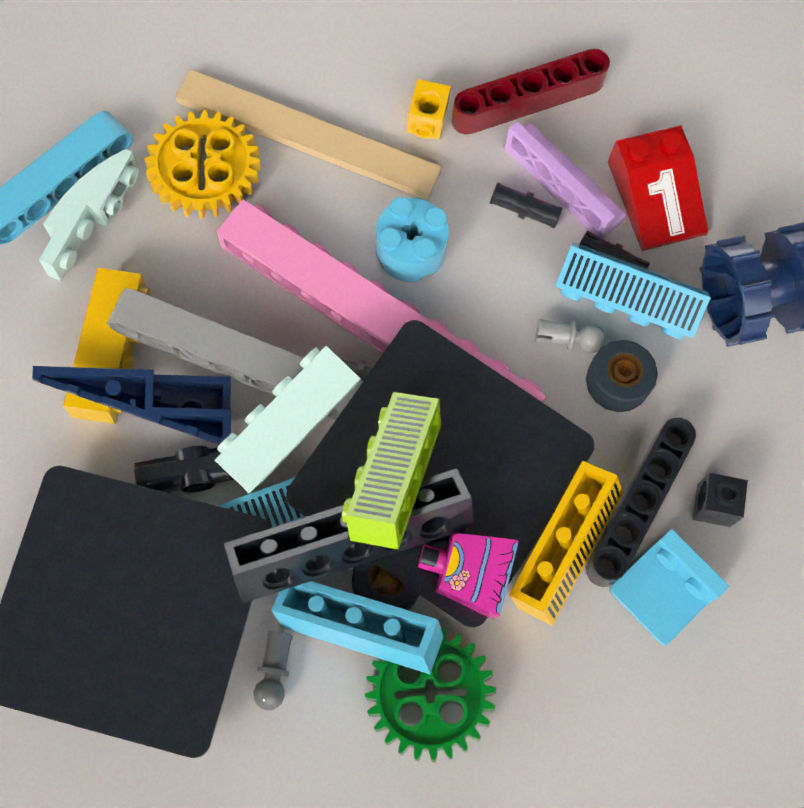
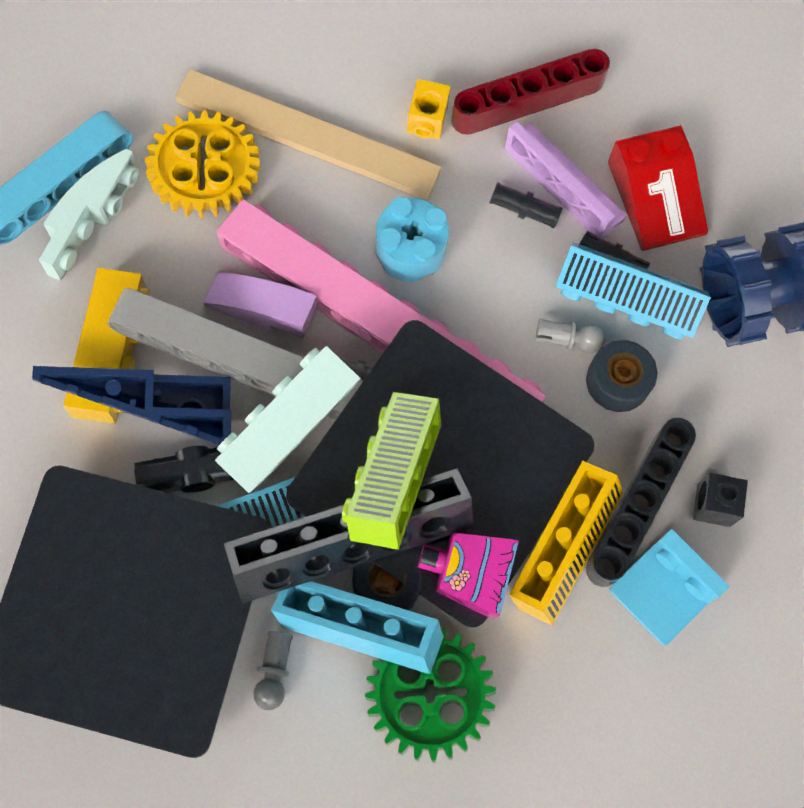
(262, 302): none -> lavender slope

